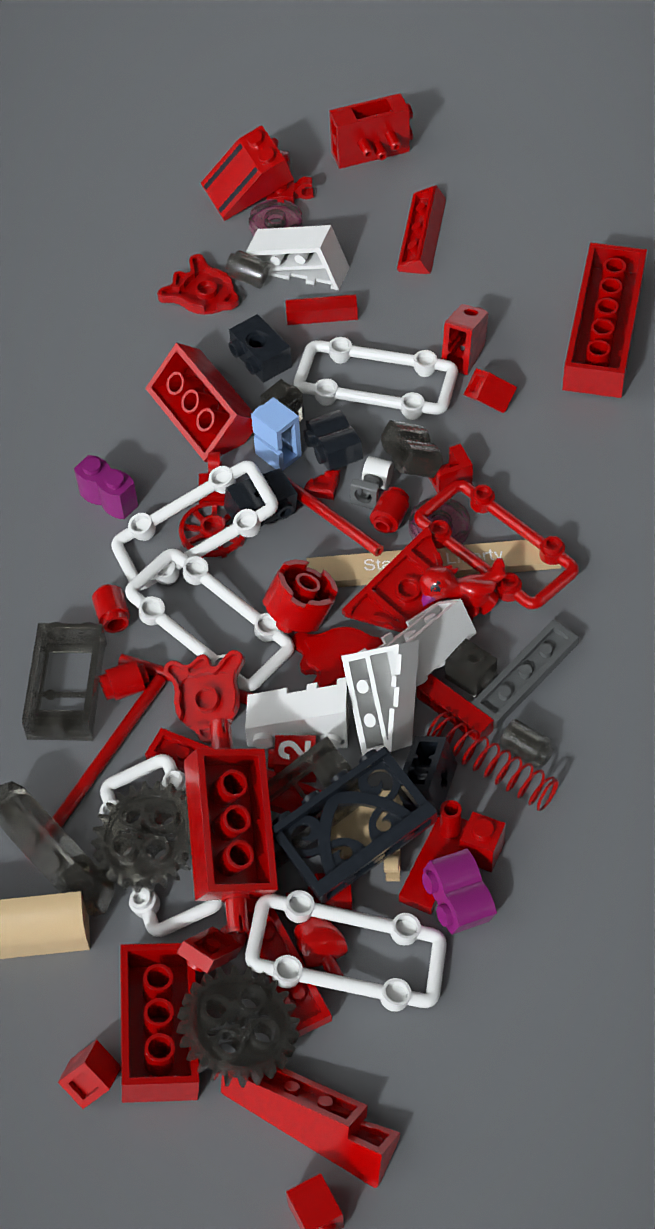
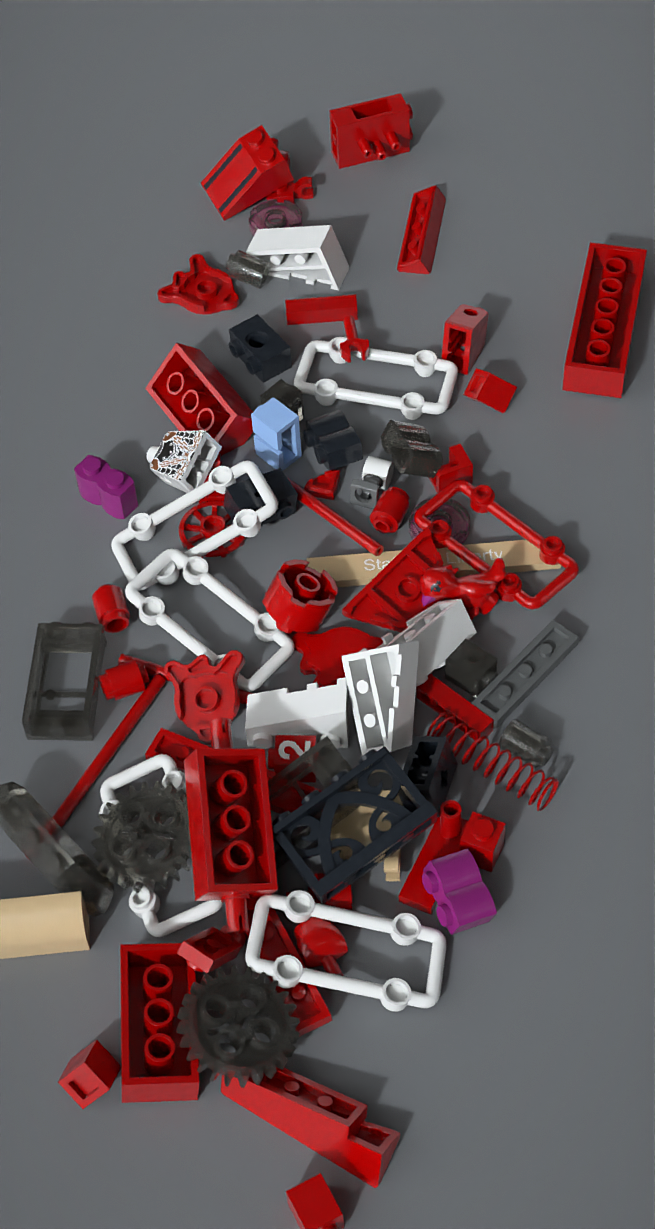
(184, 458): none -> white torso
(353, 343): none -> red bar

